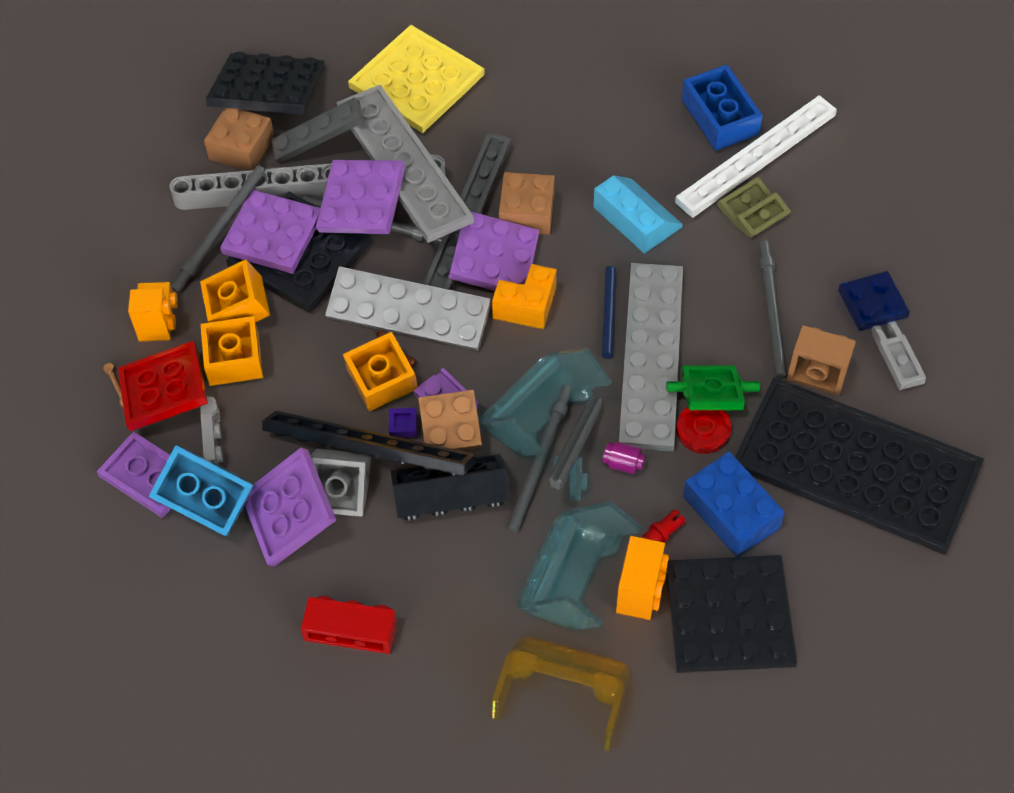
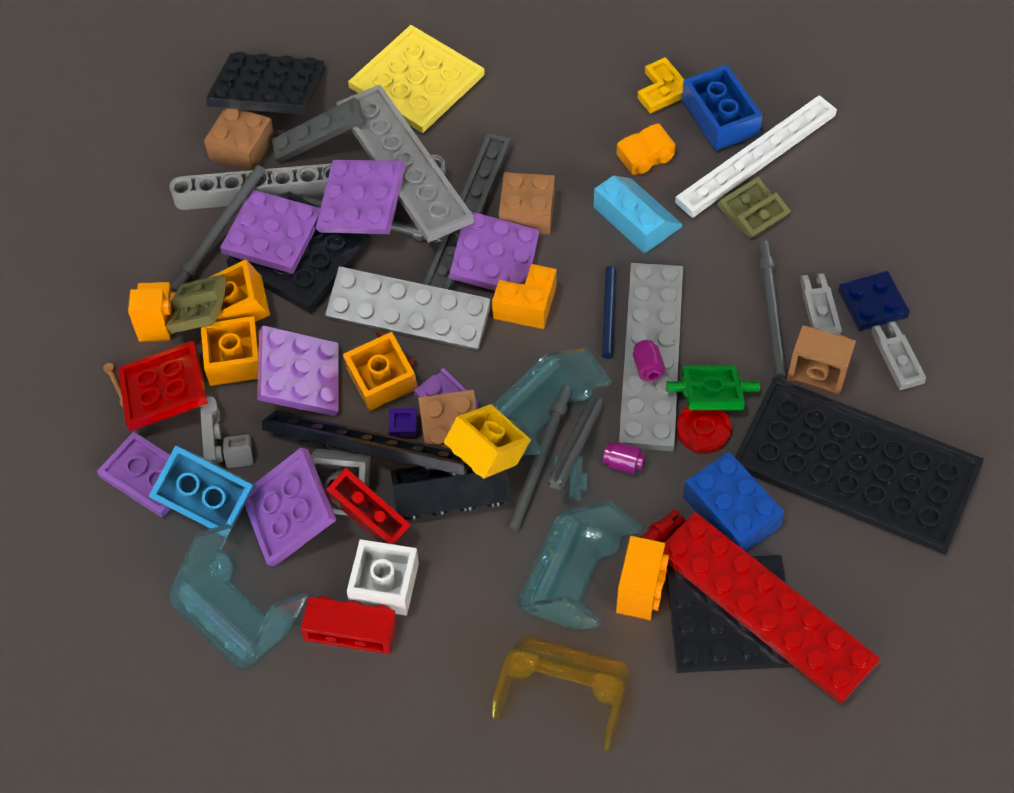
(197, 303): none -> olive slope
(220, 610): none -> clear light blue windscreen
(238, 451): none -> light grey slope
(297, 371): none -> medium lavender plate
(366, 508): none -> red brick
(383, 575): none -> white brick
(487, 441): none -> yellow brick
(646, 149): none -> light orange brick
(648, 360): none -> magenta brick
(666, 86): none -> yellow plate
(769, 608): none -> red plate
(820, 305): none -> light grey hinge

